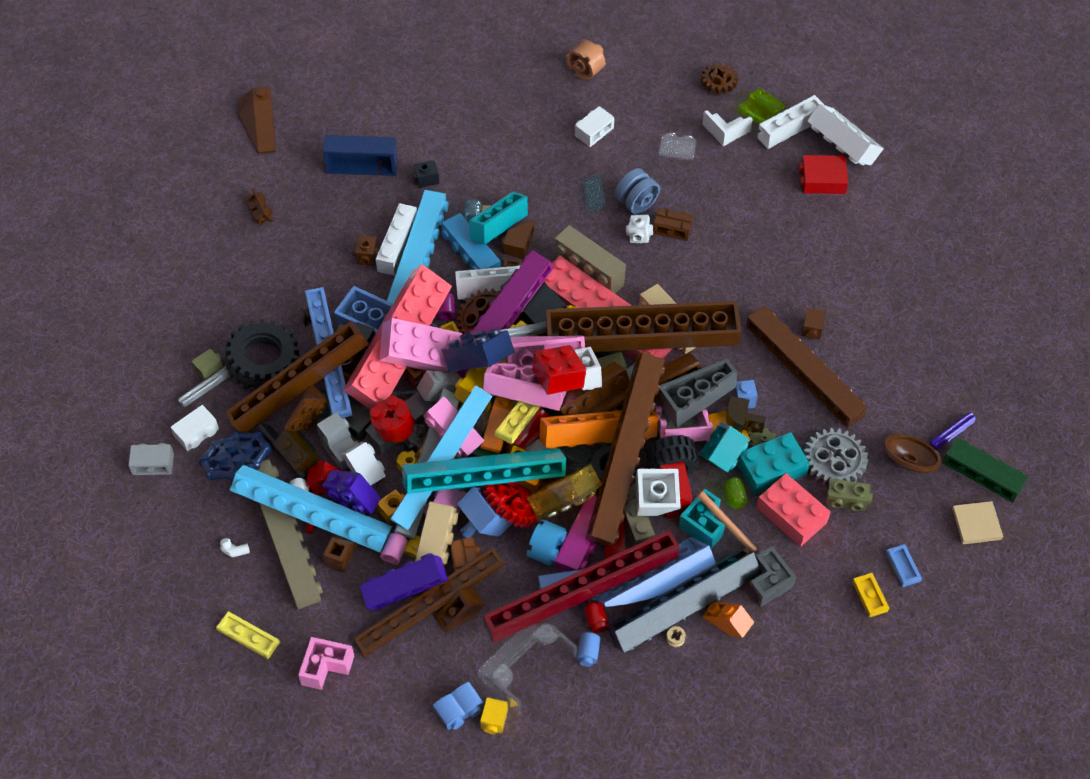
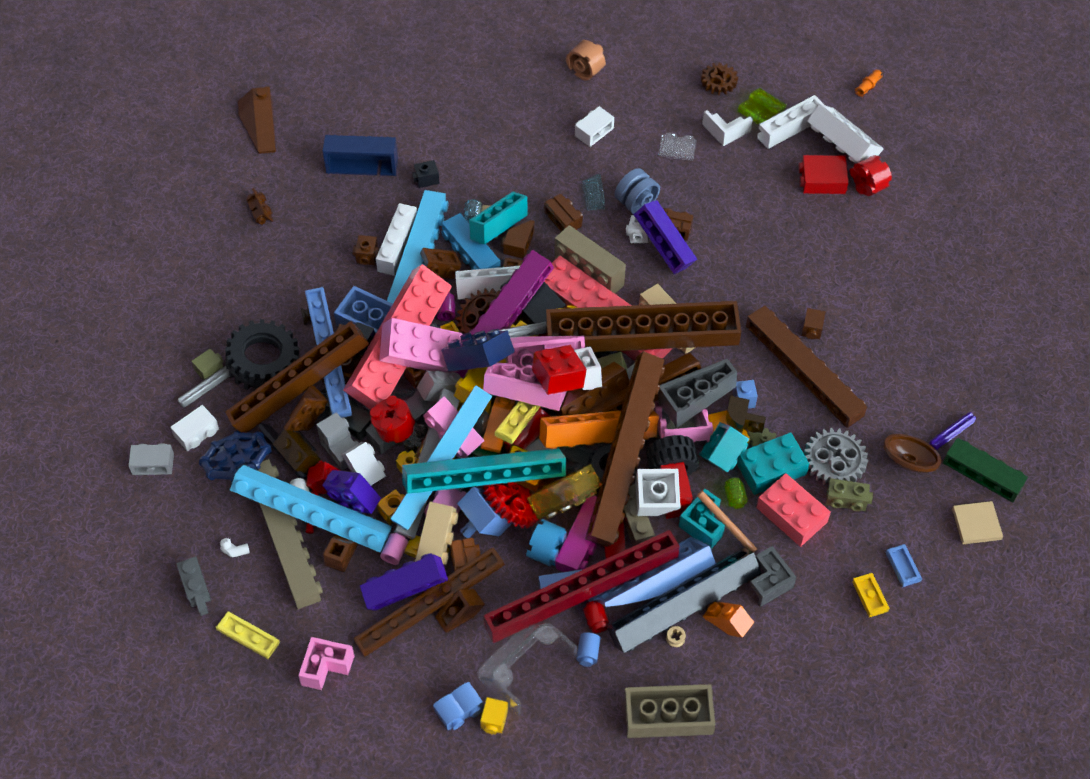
(194, 584): none -> dark grey hinge
(441, 262): none -> reddish brown bracket
(562, 213): none -> reddish brown brick
(665, 236): none -> dark purple brick
(669, 711): none -> dark tan brick
(868, 83): none -> orange pin
(871, 175): none -> red brick

